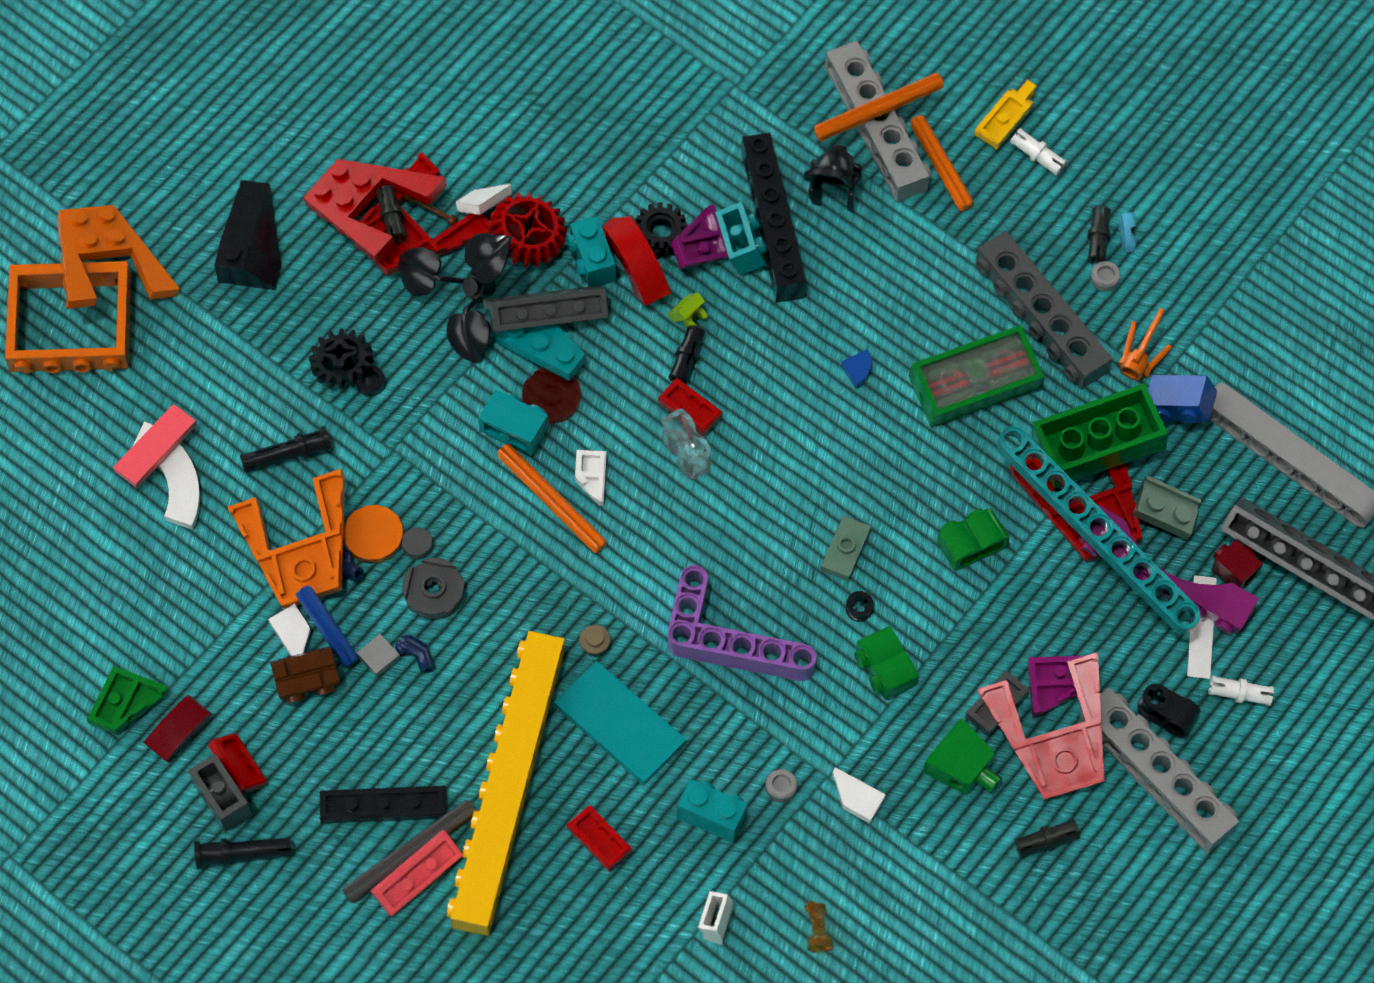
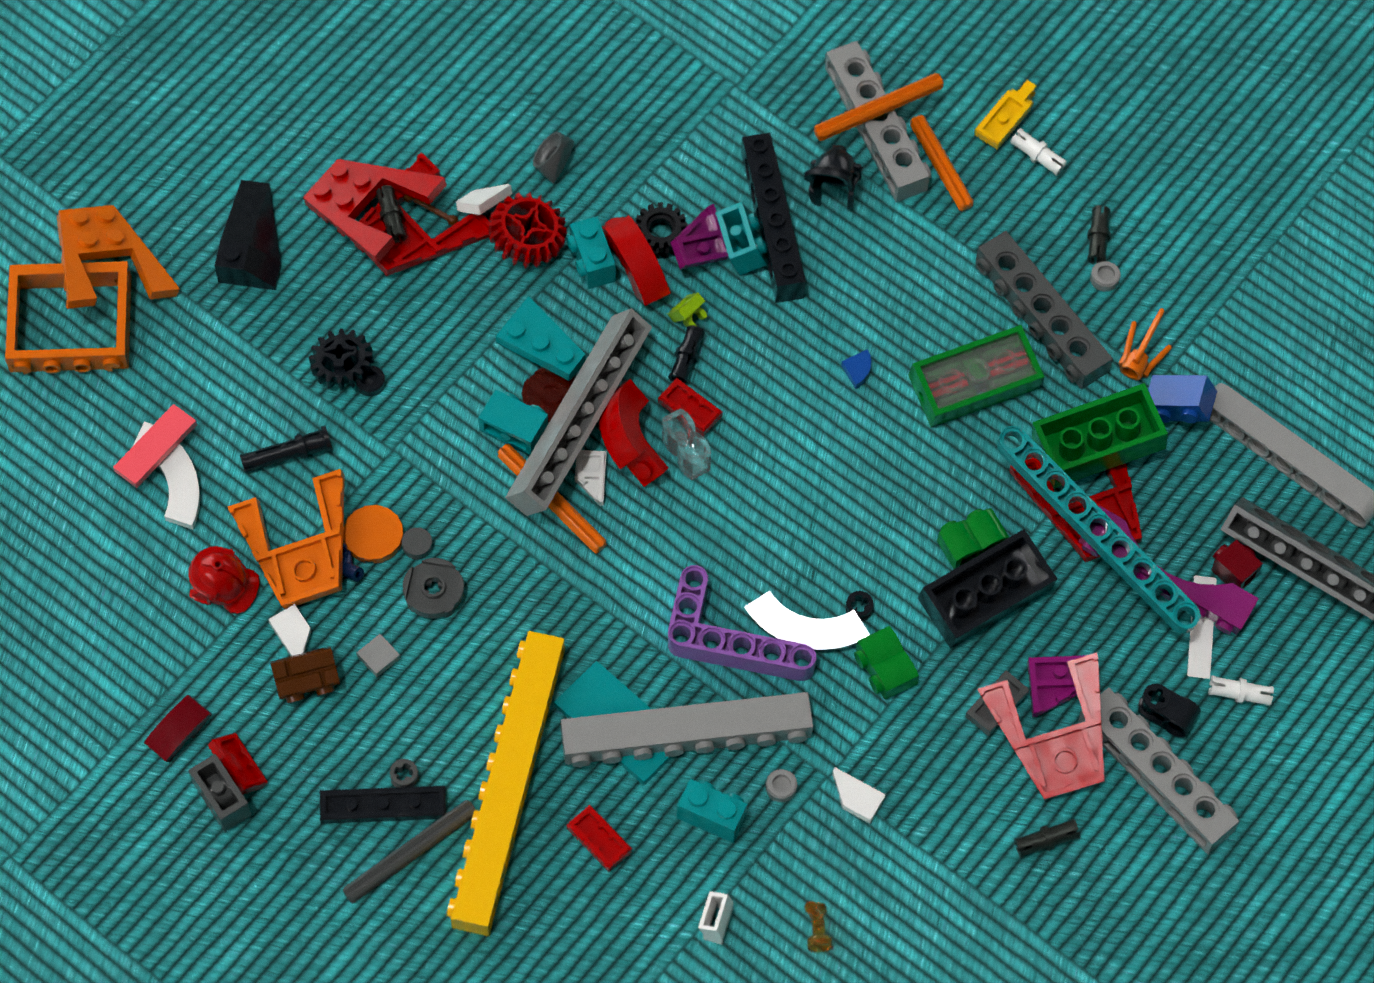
(124, 700): green wing -> none
(222, 580): none -> red helmet
(226, 851): black pin -> none
(327, 626): blue axle -> none
(399, 767): none -> dark grey bush
(416, 873): coral tile -> none
(419, 649): dark blue arm -> none
(487, 257): black plant -> none
(547, 308): dark grey fence -> none
(553, 155): none -> dark grey piece
(578, 412): none -> light grey brick
(594, 639): dark tan plate -> none
(624, 437): none -> red arch
(686, 729): none -> light grey brick
(817, 633): none -> white tile
(845, 548): sand green plate -> none
(963, 760): green torso -> none
(987, 588): none -> black brick
(1125, 231): medium azure tile -> none
(1166, 507): sand green plate -> none

